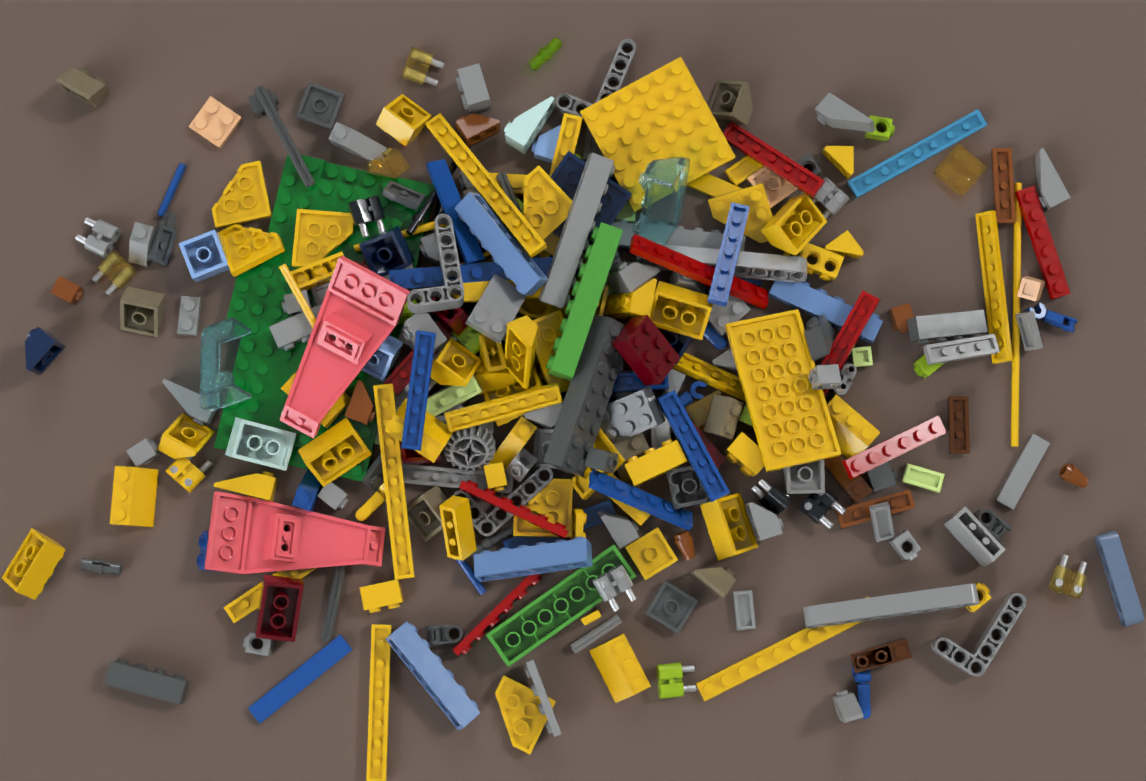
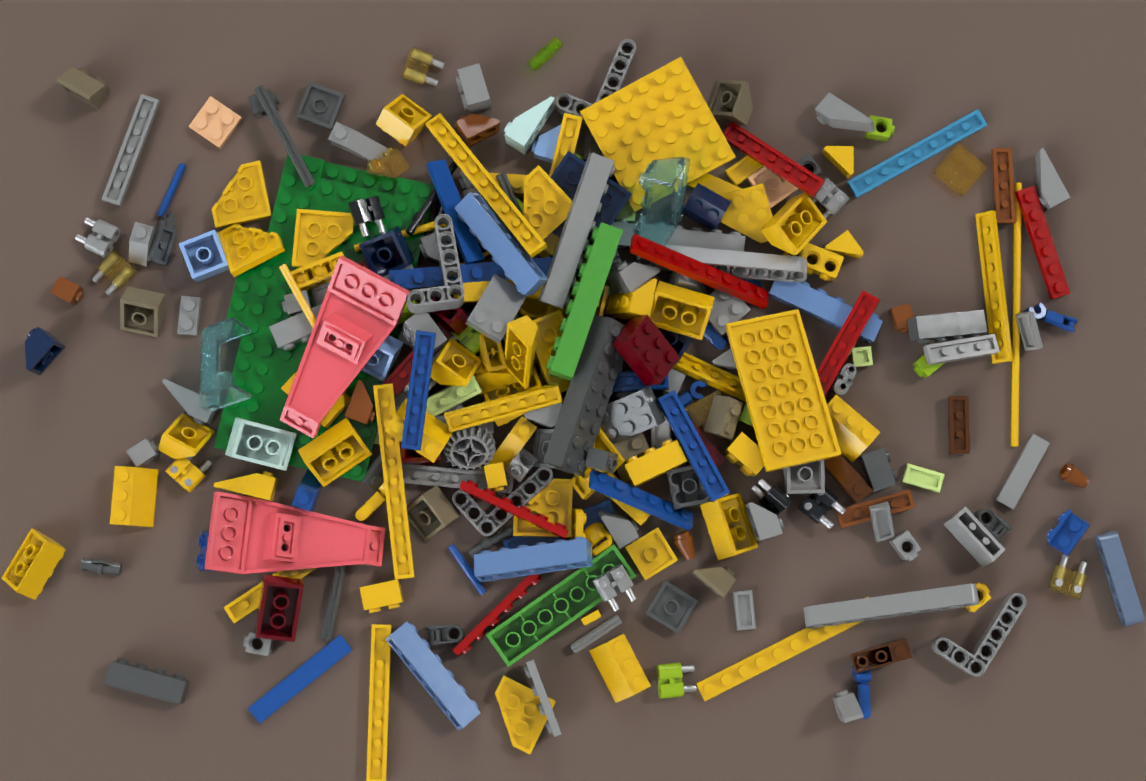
(130, 150): none -> light grey plate
(334, 496): light grey brick -> none
(403, 195): dark grey plate -> none
(458, 528): yellow brick -> none
(595, 533): none -> yellow piece
(706, 207): none -> dark blue slope
(728, 254): plate -> none
(819, 337): dark grey slope -> none
(825, 377): light grey brick -> none
(894, 447): plate -> none
(1031, 288): light nougat panel -> none
(1067, 532): none -> blue bracket

